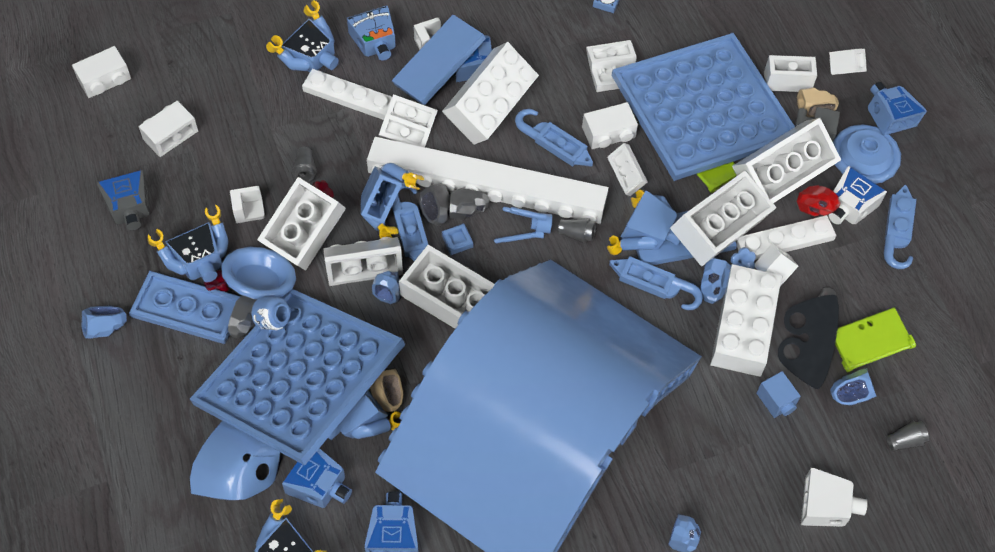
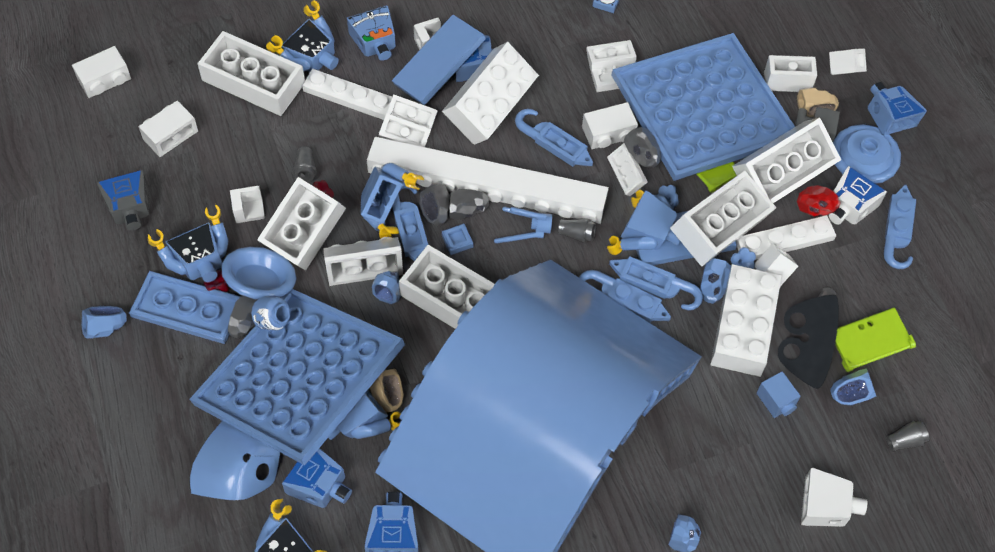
(251, 73): none -> white brick
(629, 296): none -> medium blue plate
(643, 147): none -> flat silver rock
(670, 194): none -> medium blue plant

